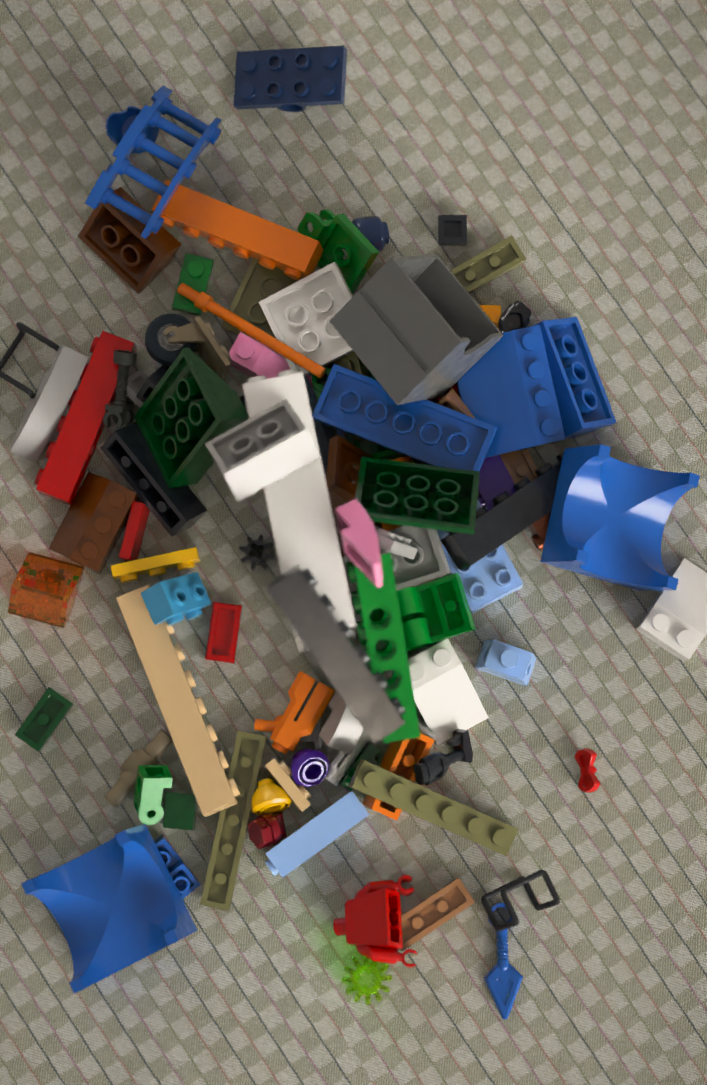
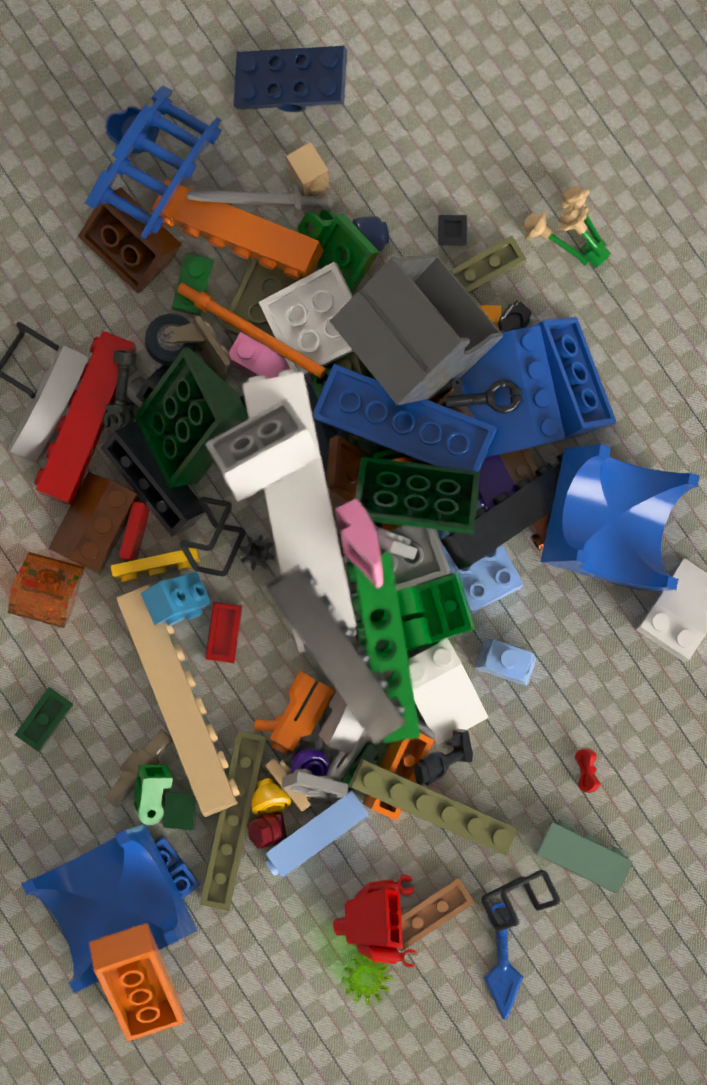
(136, 982): none -> orange brick
(219, 527): none -> black piece
(291, 200): none -> light grey sword
(308, 171): none -> tan brick
(320, 787): none -> light grey plate
(460, 399): none -> black piece
(571, 218): none -> tan plant
(584, 856): none -> sand green brick

